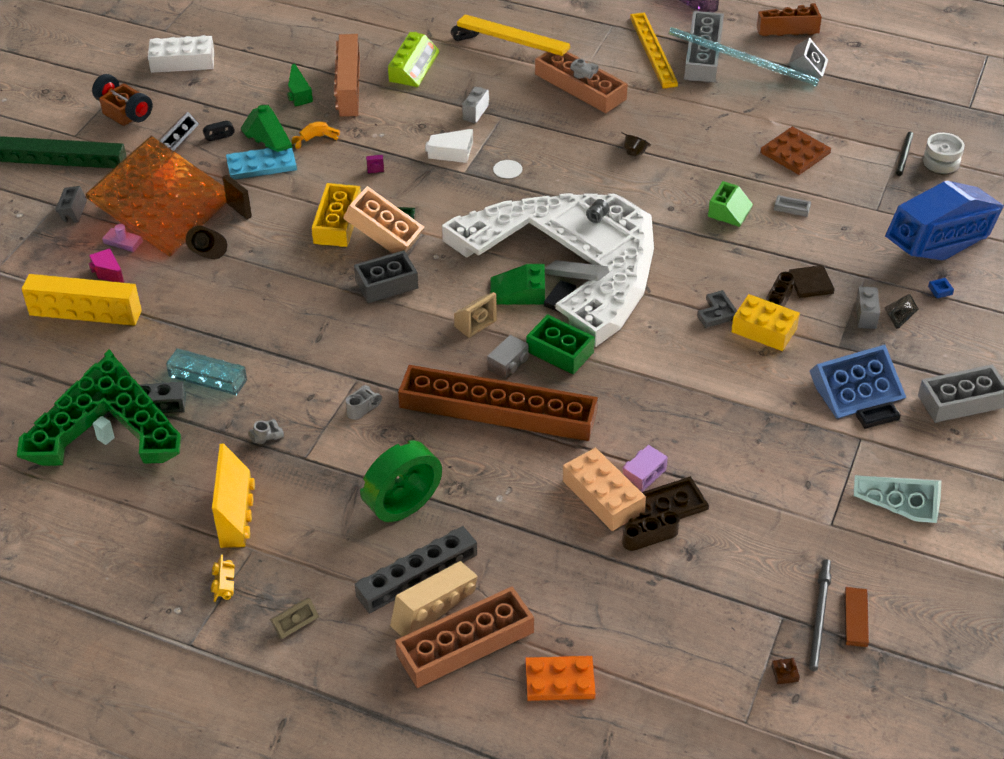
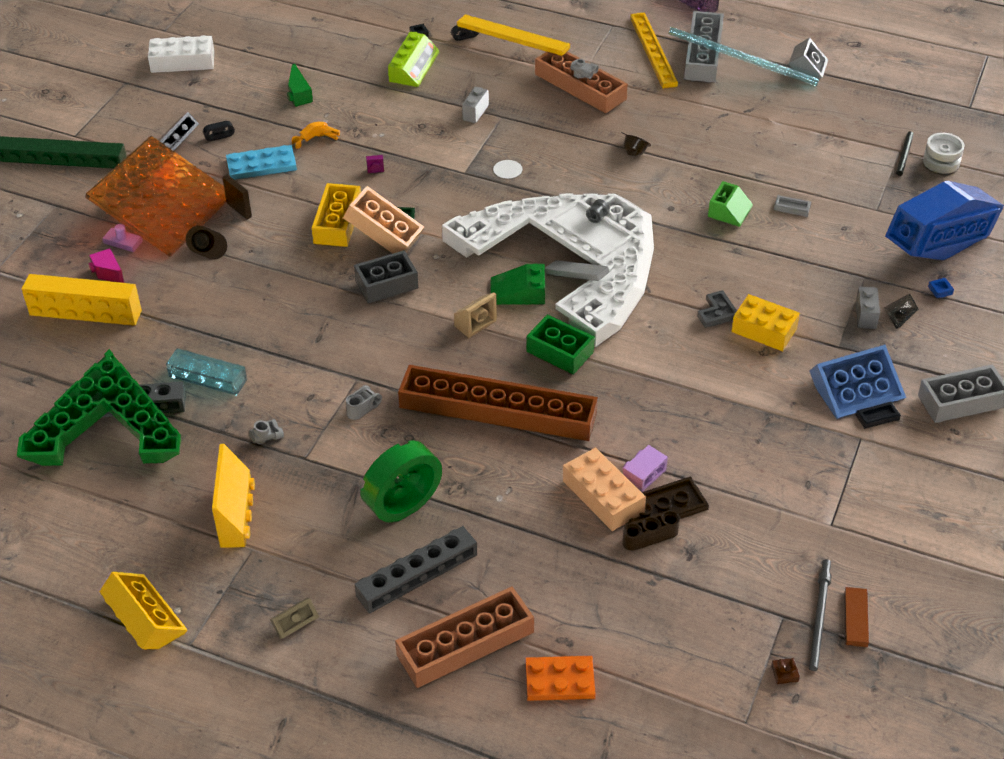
(71, 203): dark grey hinge -> none
(103, 430): light aqua piece -> none
(121, 101): brick -> none
(142, 610): none -> yellow slope
(220, 586): yellow hinge -> none
(266, 128): green wedge -> none
(347, 75): nougat brick -> none
(419, 29): none -> black plate
(432, 598): tan wedge -> none
(450, 146): white slope -> none
(507, 356): light grey brick -> none
(560, 291): black tile -> none
(781, 289): dark brown beam -> none
(789, 21): dark orange wedge -> none
(795, 150): dark orange plate -> none
(812, 281): dark brown tile -> none
(906, 496): light aqua wedge -> none

